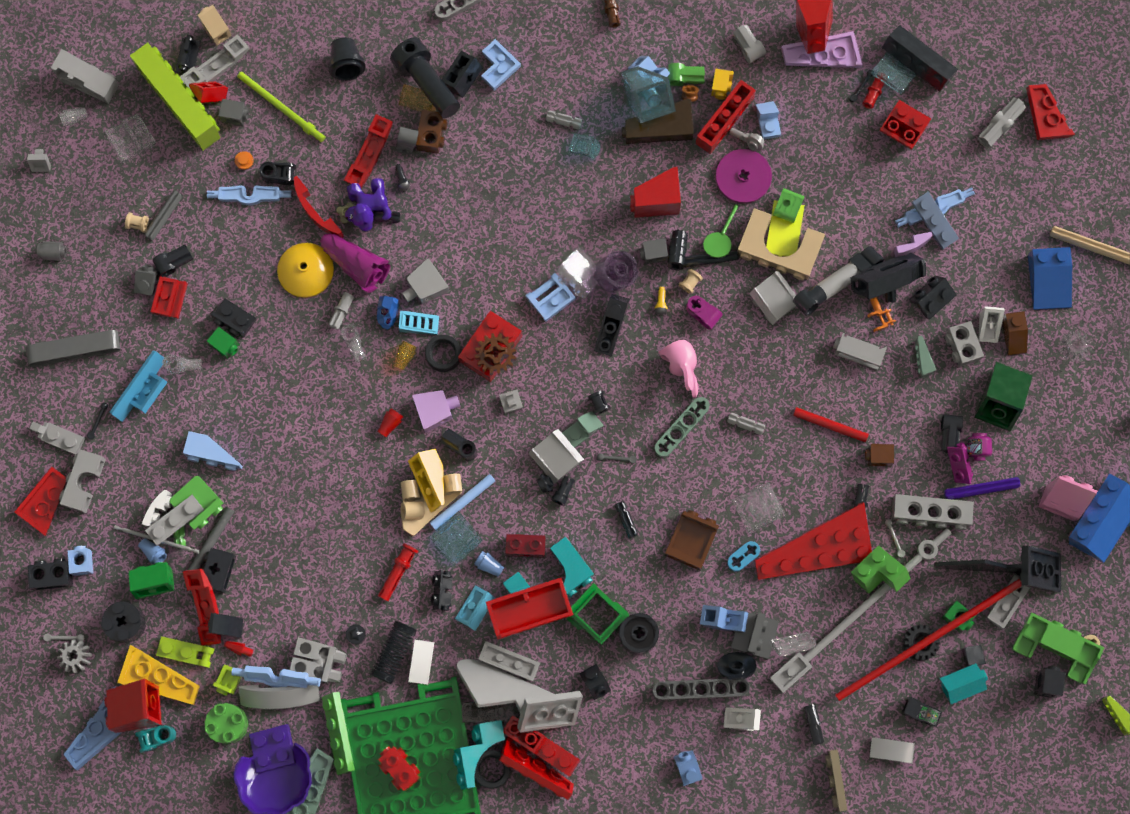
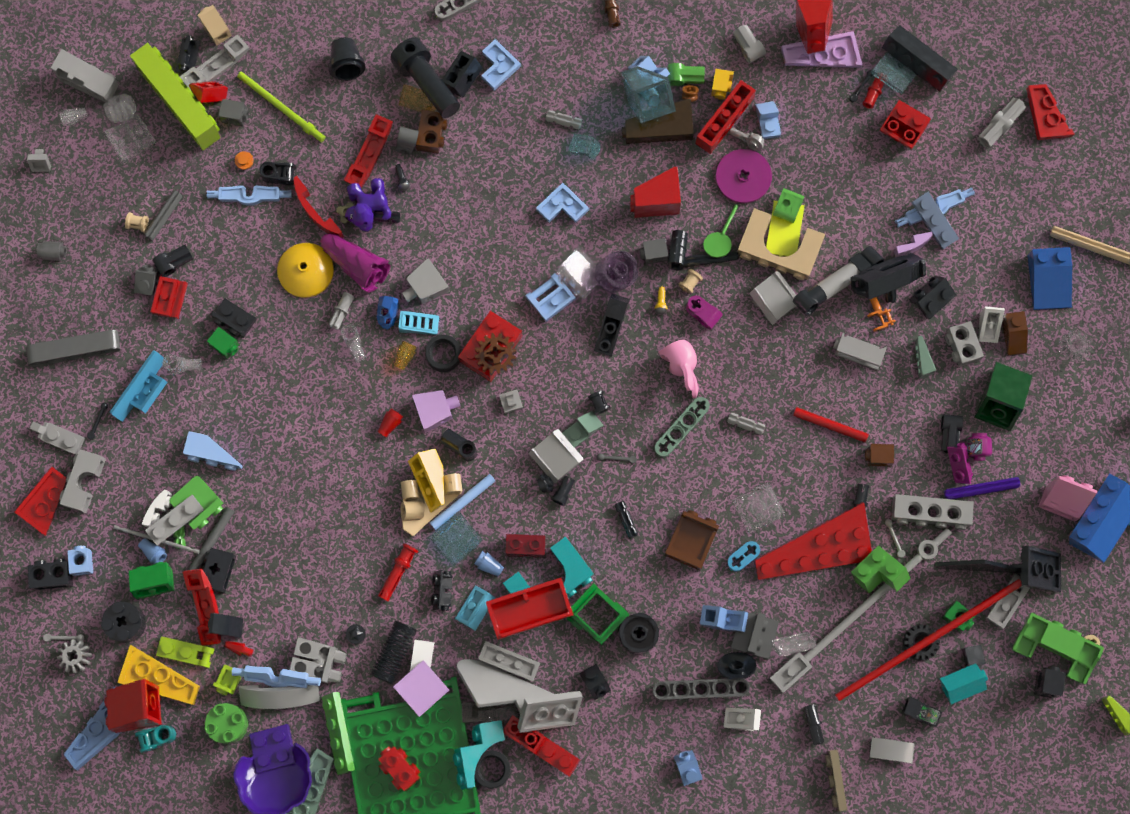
(120, 108): none -> clear gear
(421, 688): none -> lavender tile
(535, 769): red wing -> none
(565, 200): none -> light blue plate

